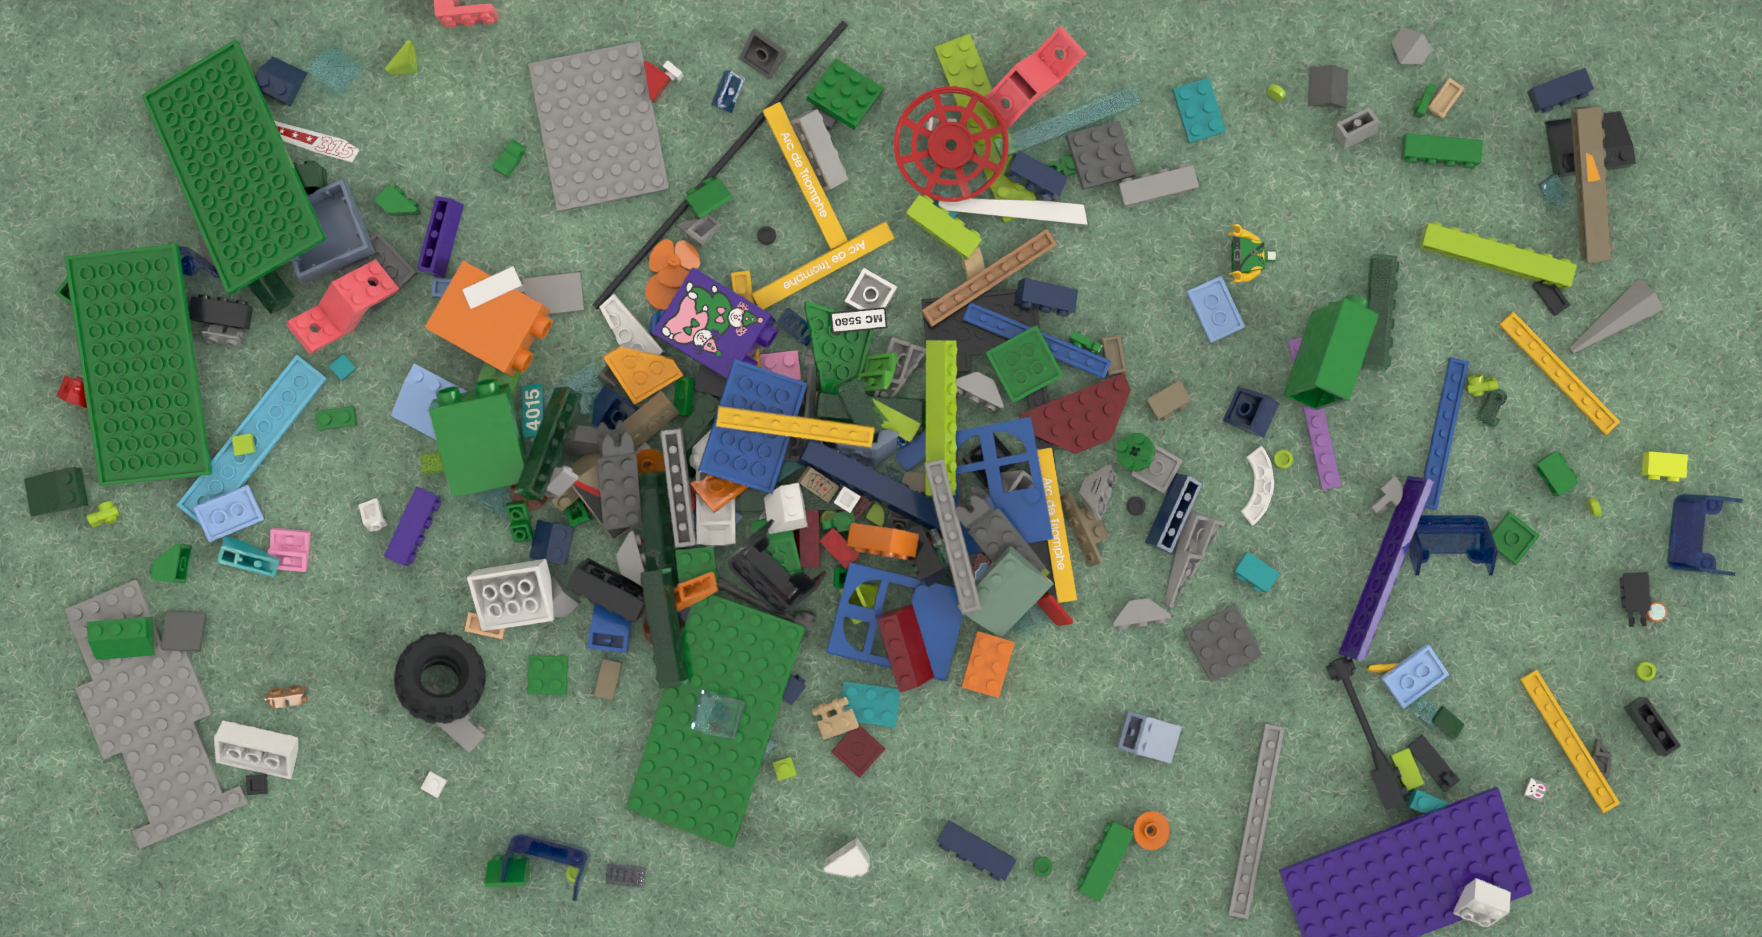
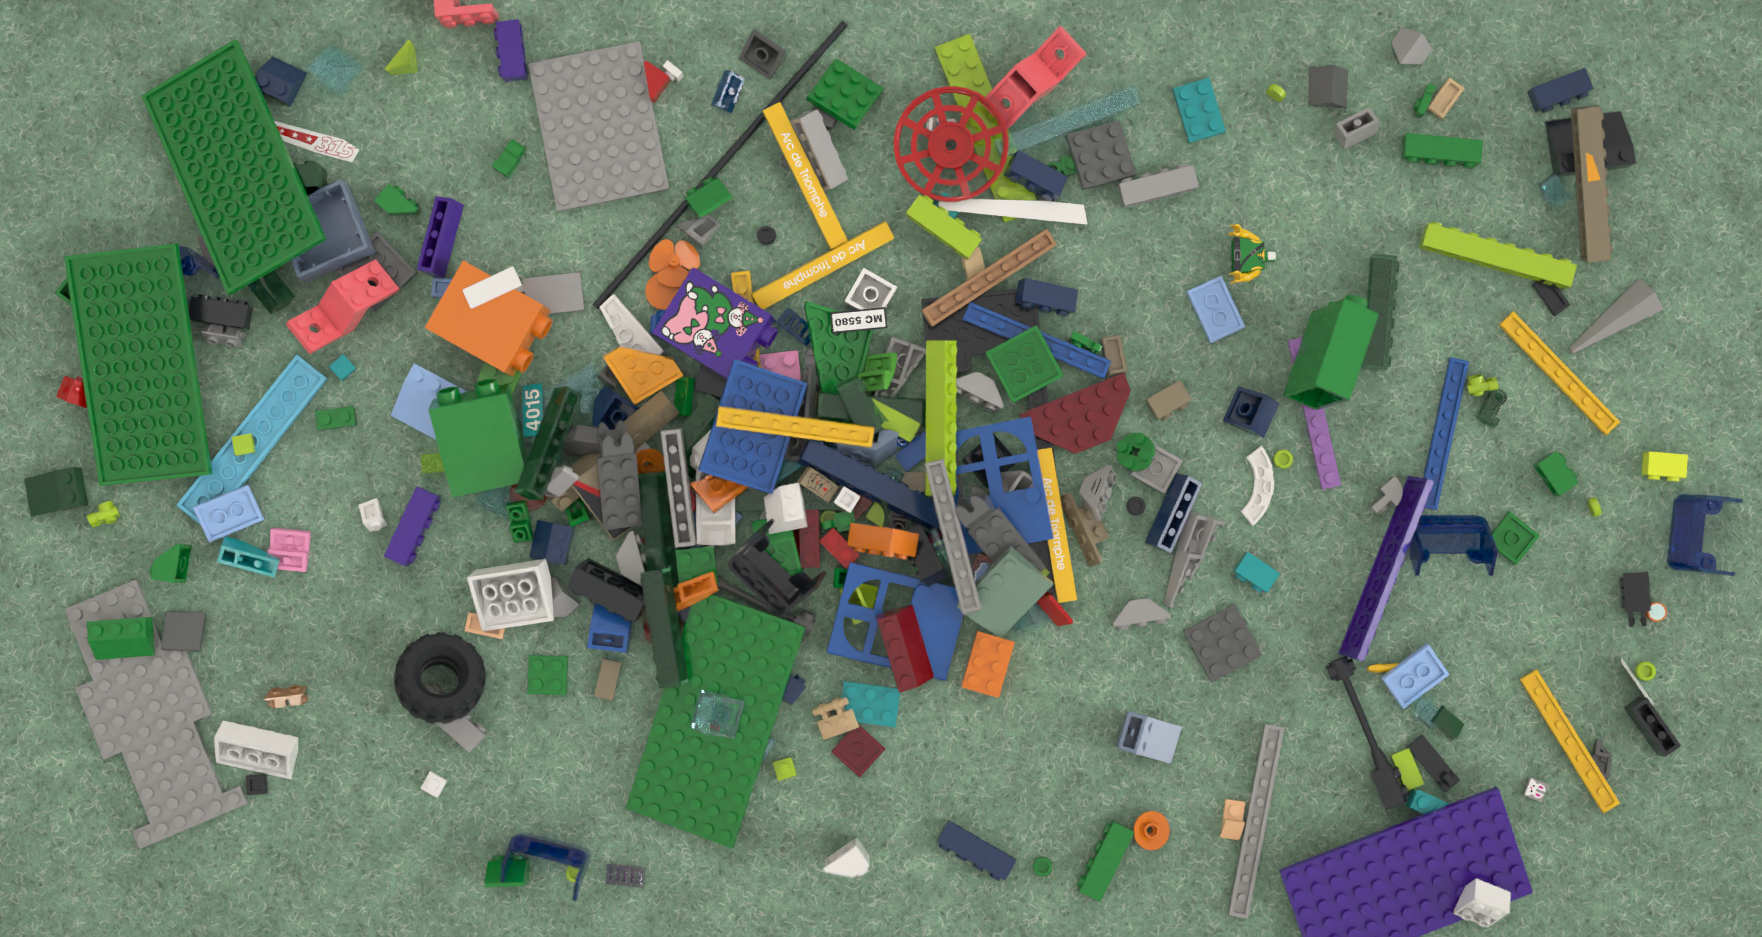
(510, 50): none -> dark purple brick
(1232, 819): none -> light nougat slope
(1636, 681): none -> white sticker

